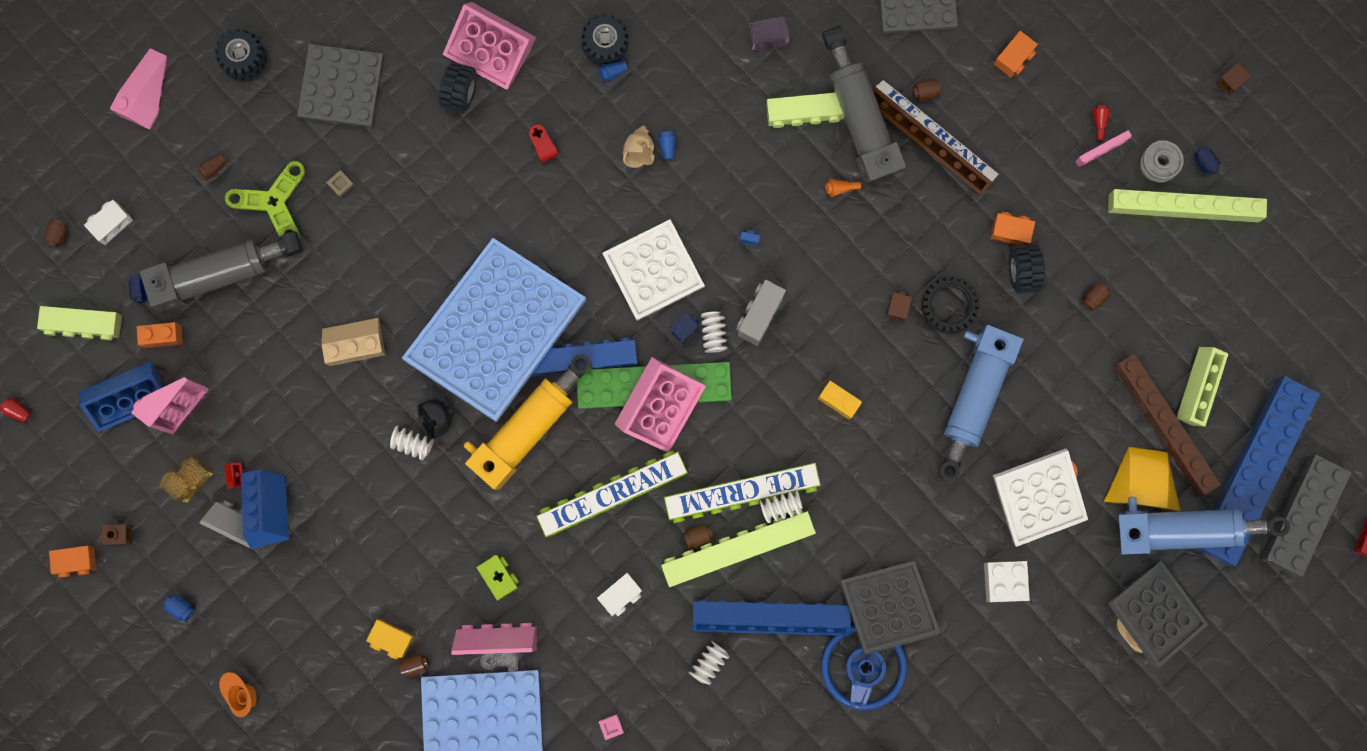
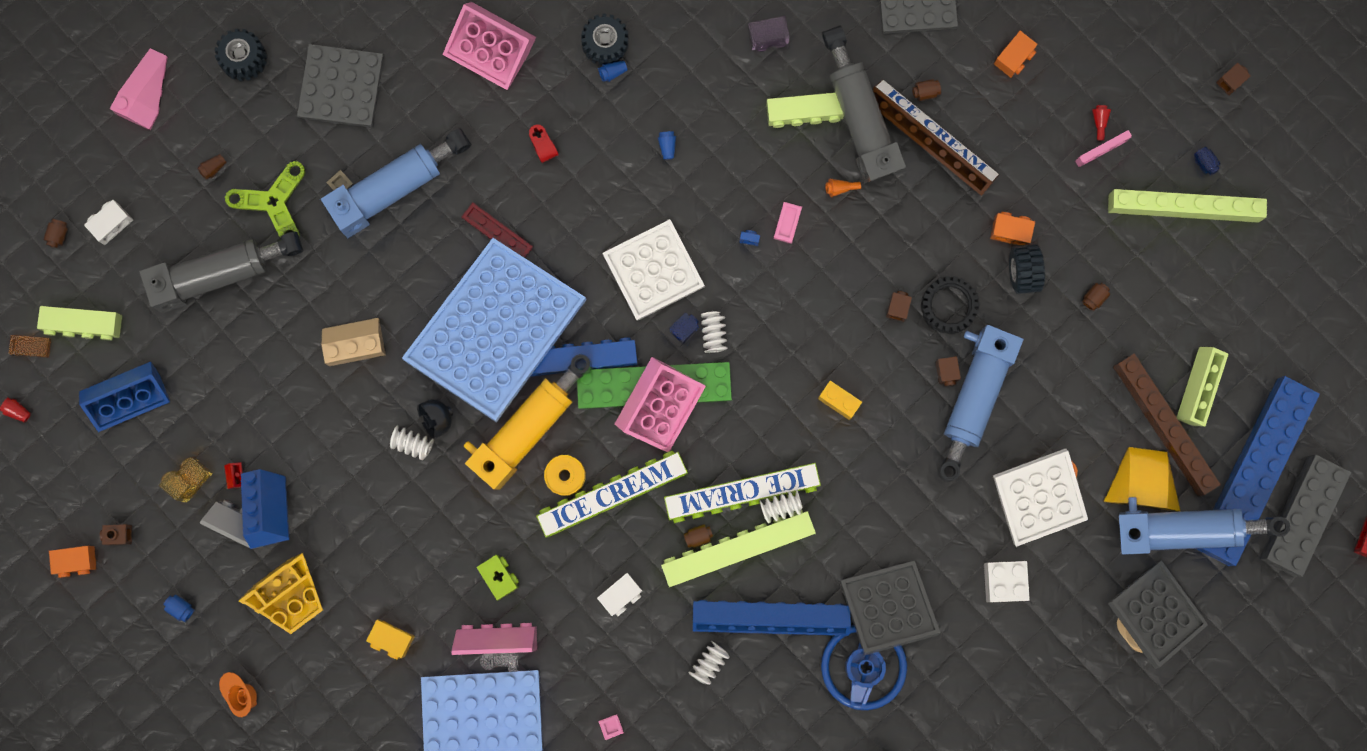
(29, 346): none -> clear orange tile
(137, 289): clear blue brick -> none
(159, 335): orange brick -> none
(169, 405): bright pink slope -> none
(286, 595): none -> yellow wedge
(357, 204): none -> medium blue piece
(414, 665): reddish brown brick -> none
(457, 87): black wheel -> none
(494, 229): none -> dark red tile
(553, 472): none -> yellow wheel
(638, 148): tan helmet -> none
(760, 312): light grey brick -> none
(787, 222): none -> bright pink tile
(948, 371): none -> reddish brown brick
(1169, 154): light grey wheel -> none

